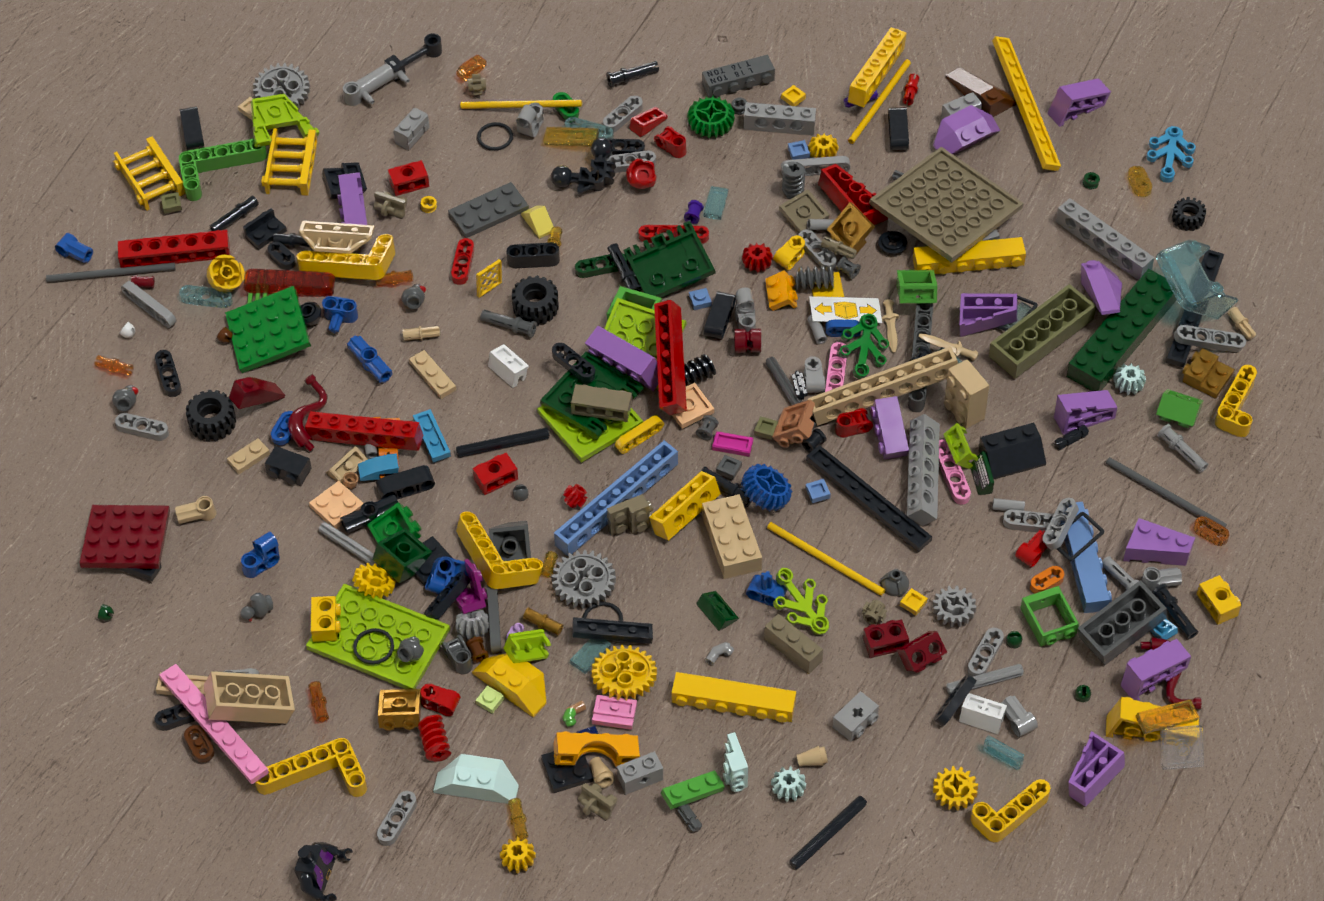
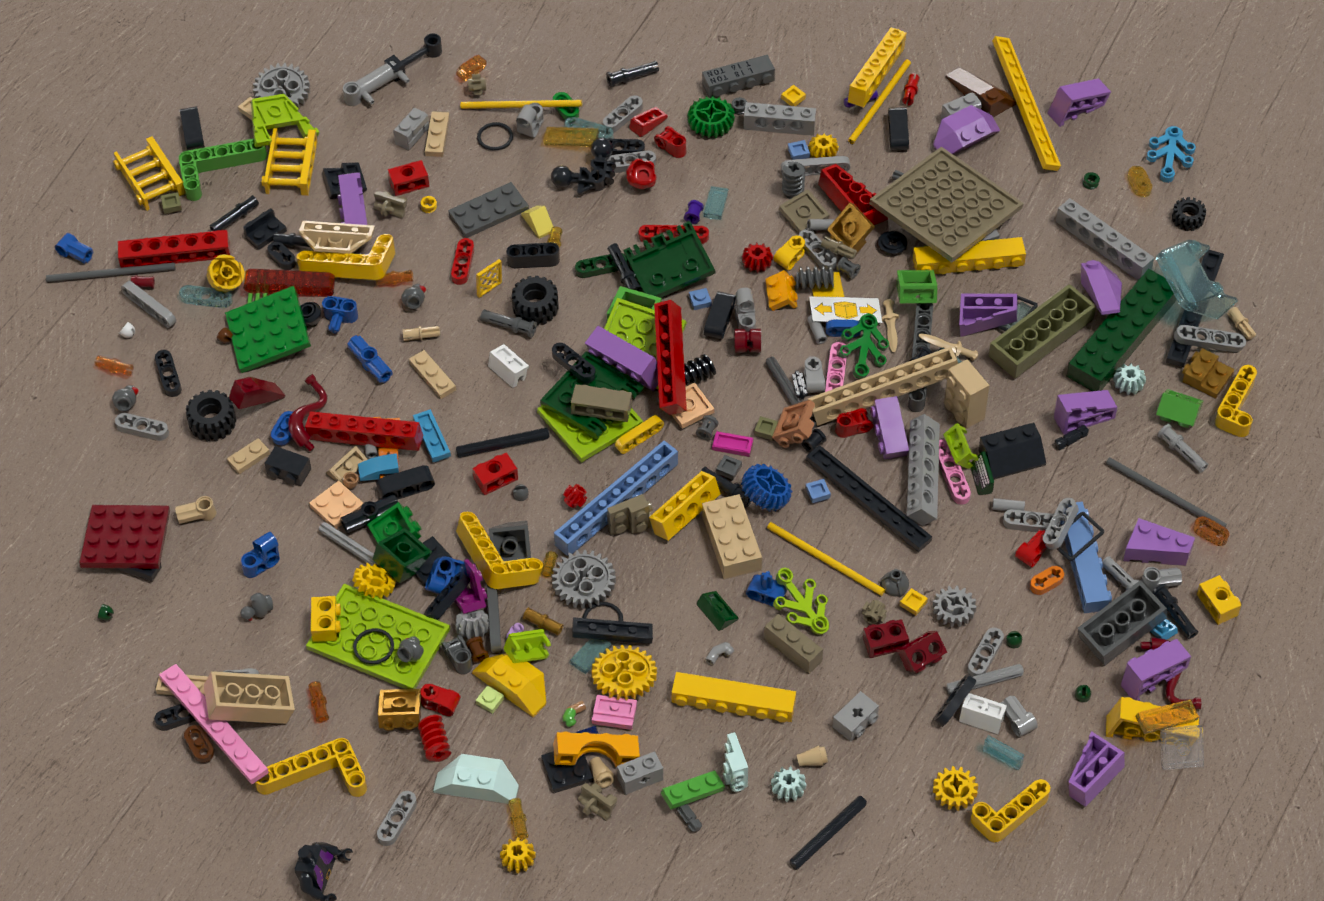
(437, 134): none -> tan plate
(1044, 599): bright green window -> none

